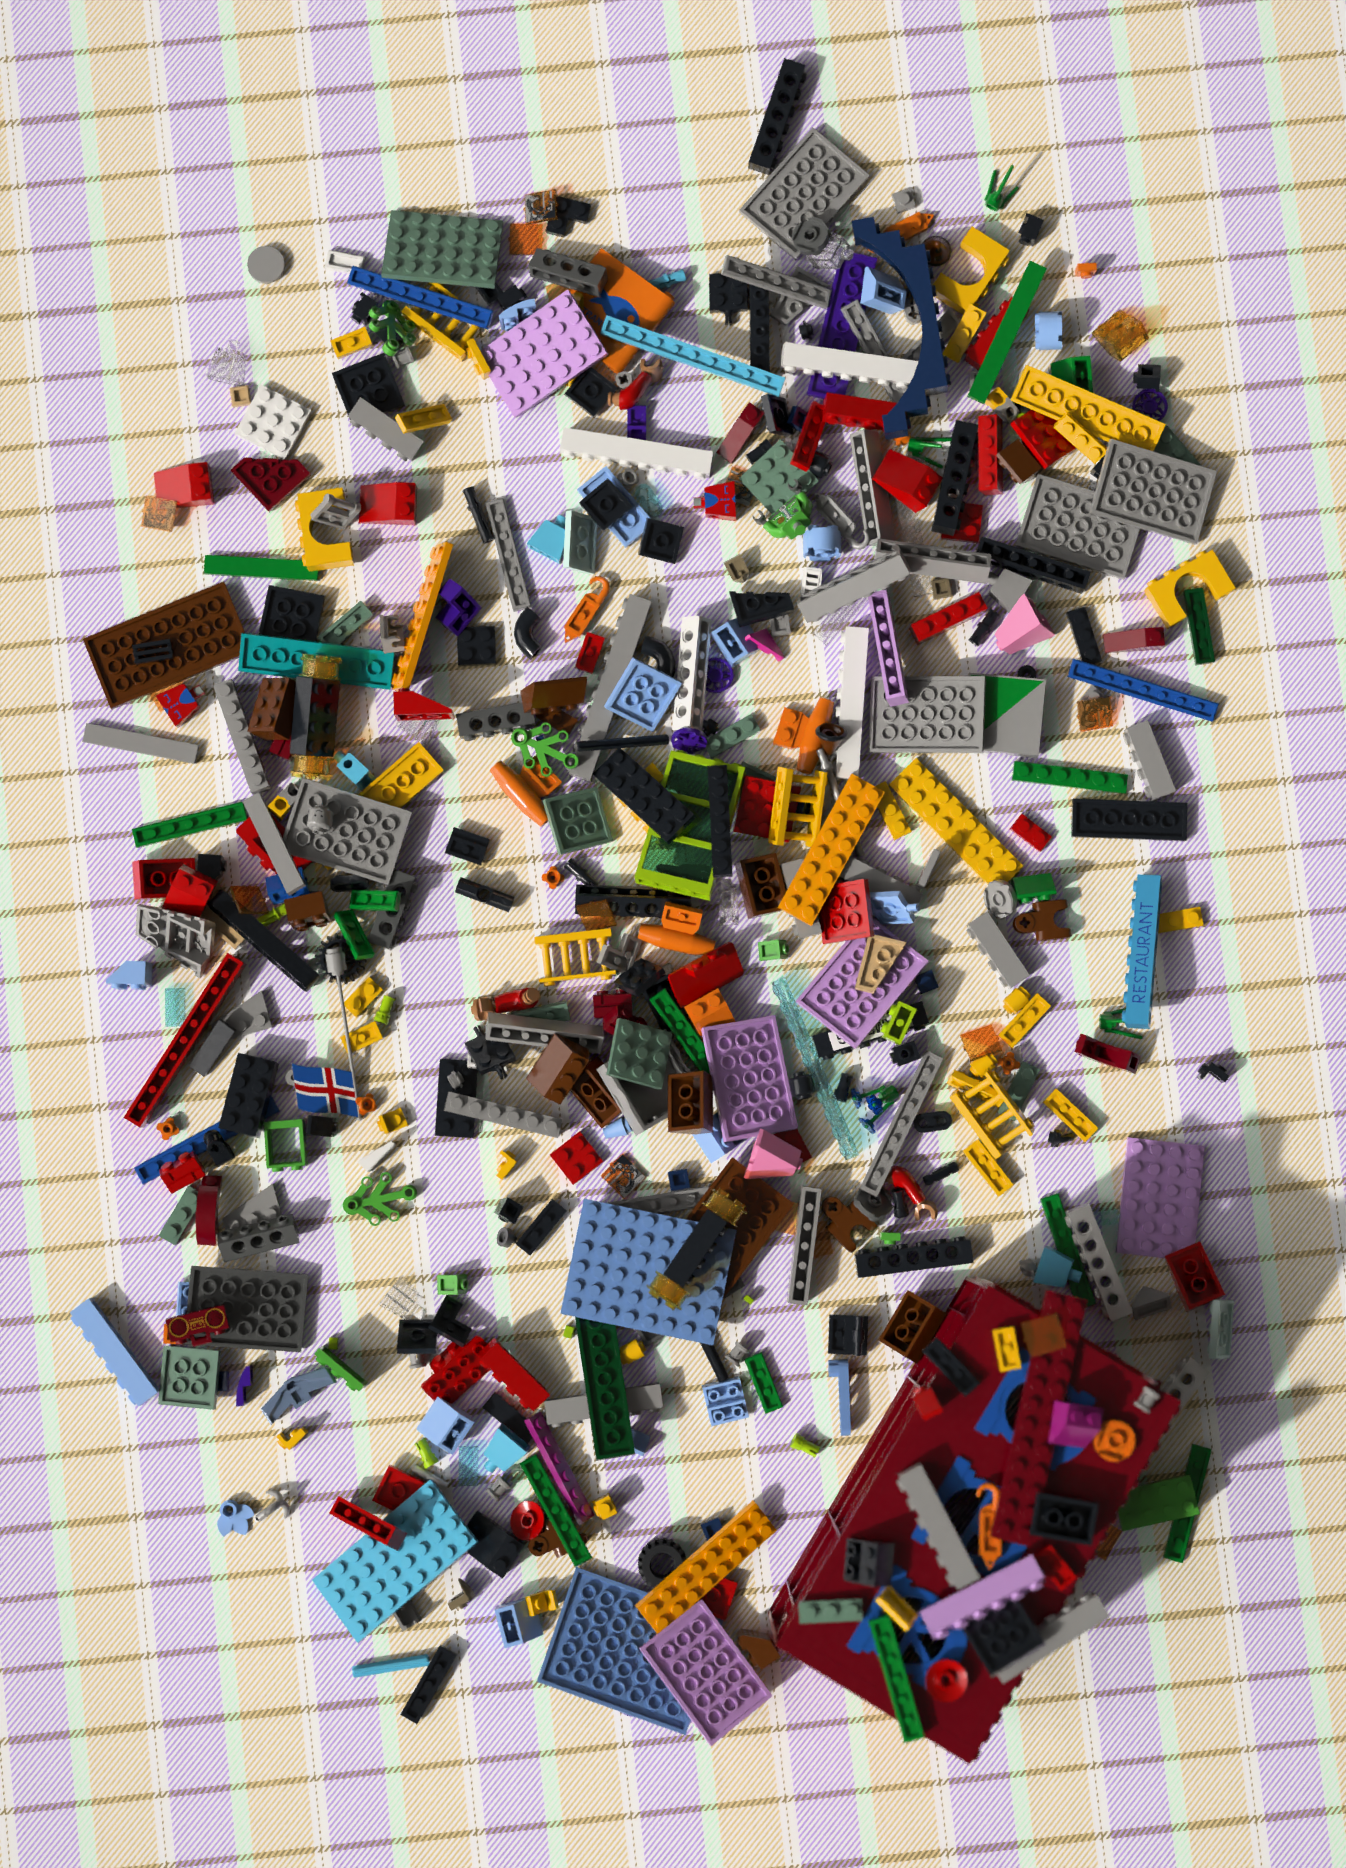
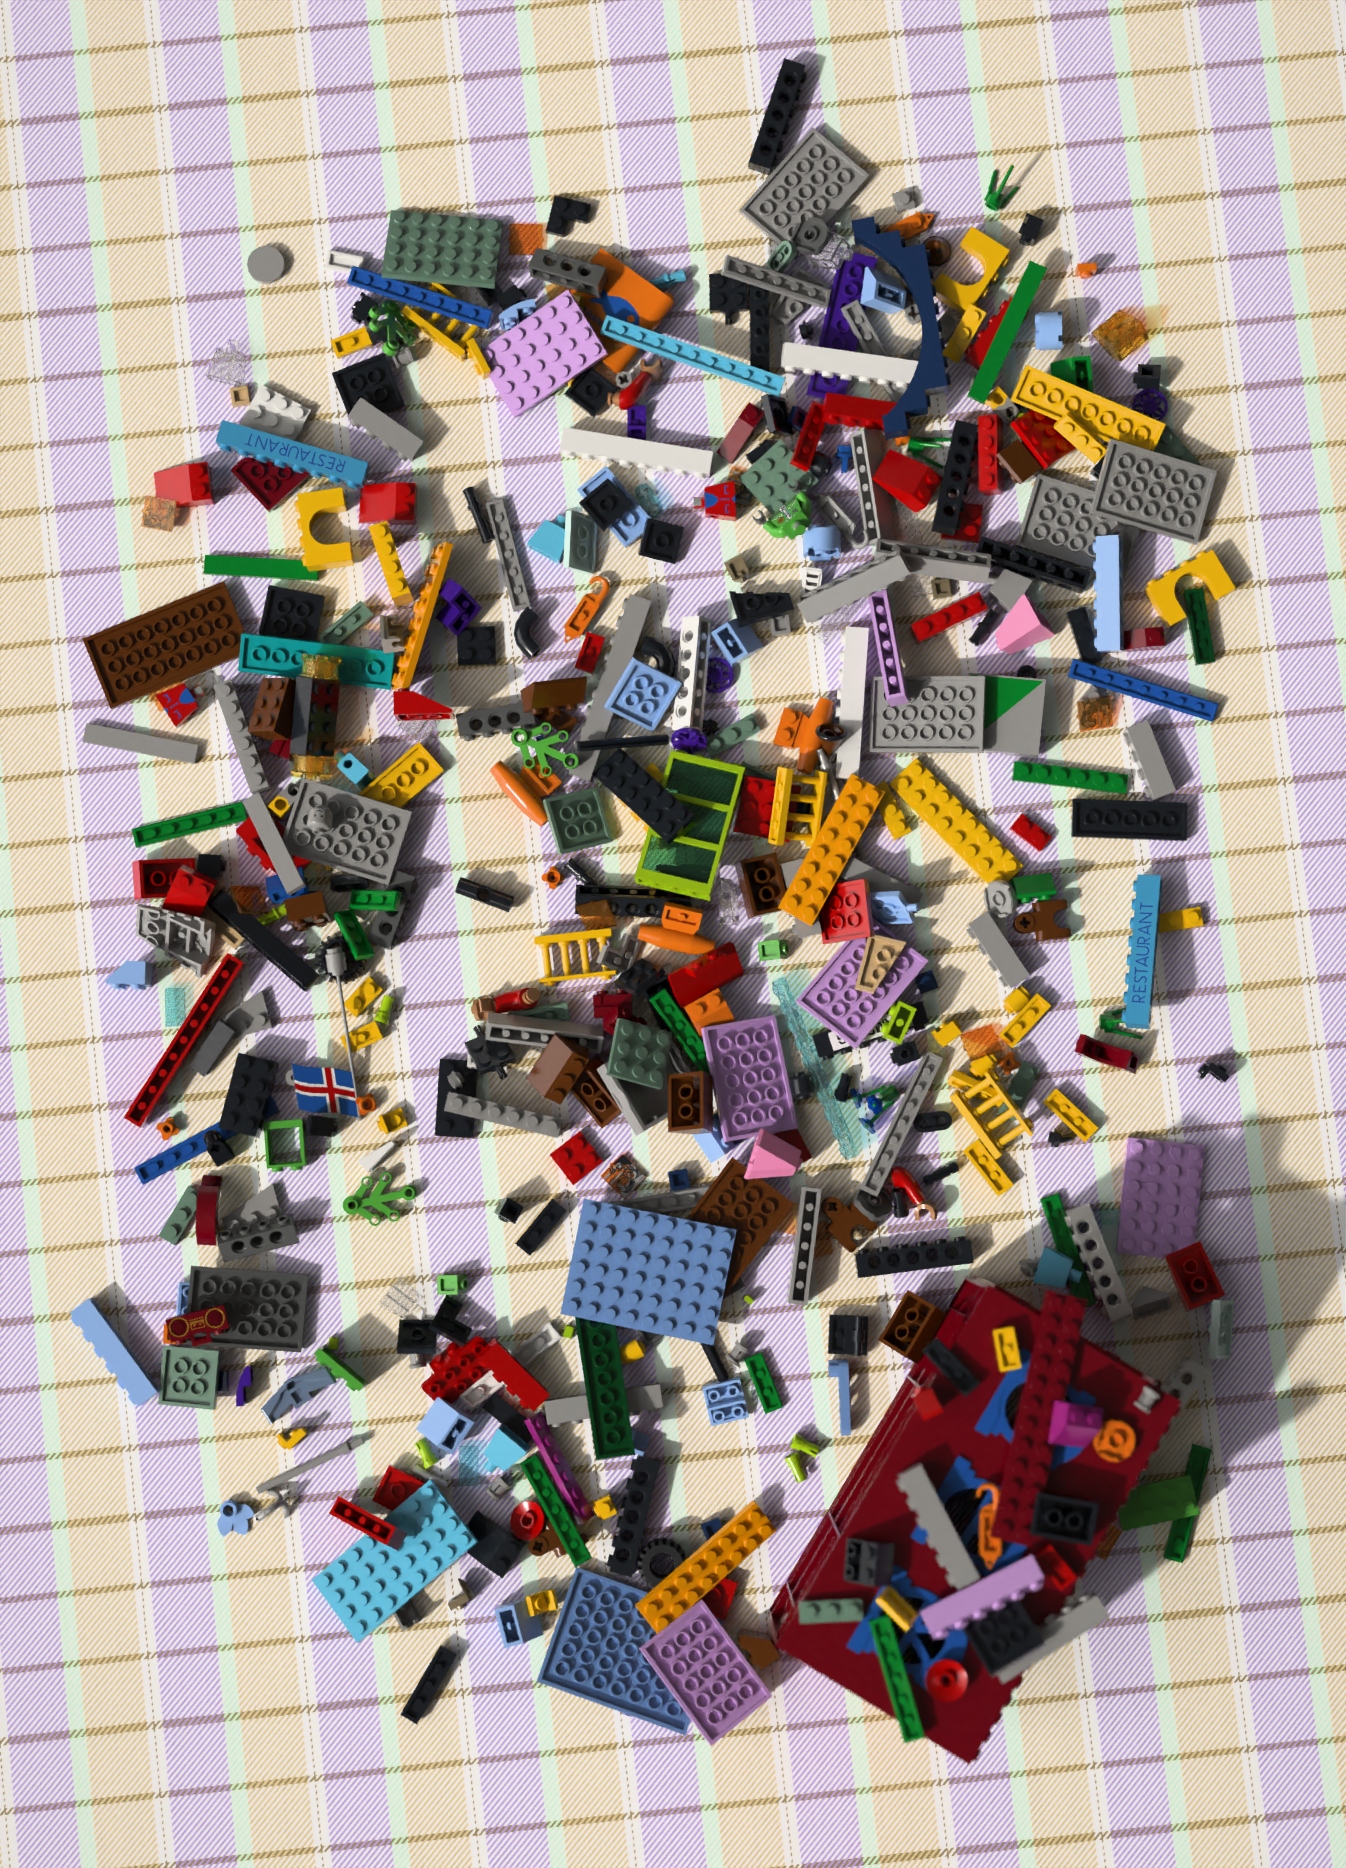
(152, 644): black tile -> none
(182, 1171): red brick -> none
(292, 454): none -> dark azure brick
(334, 516): light grey plate -> none
(344, 1448): none -> light grey bar
(390, 564): none -> yellow arch
(390, 1665): medium azure axle -> none
(423, 418): yellow plate -> none
(467, 846): black plate -> none
(505, 1168): yellow bracket -> none
(506, 1237): dark grey tile -> none
(524, 1354): none -> white tile
(540, 207): piece -> none
(617, 1128): light blue cone -> none
(626, 1566): none -> black brick
(634, 479): light grey plate -> none
(700, 1241): brick -> none
(720, 821): black plate -> none
(765, 643): dark pink tile -> none
(782, 256): none -> sand green plate
(794, 1462): none -> lime pin
(845, 453): none -> blue piece
(890, 1237): bright green plate -> none
(928, 868): light grey tile -> none
(947, 1032): none -> yellow brick
(1043, 1335): clear orange piece -> none
(1109, 593): none -> light blue brick

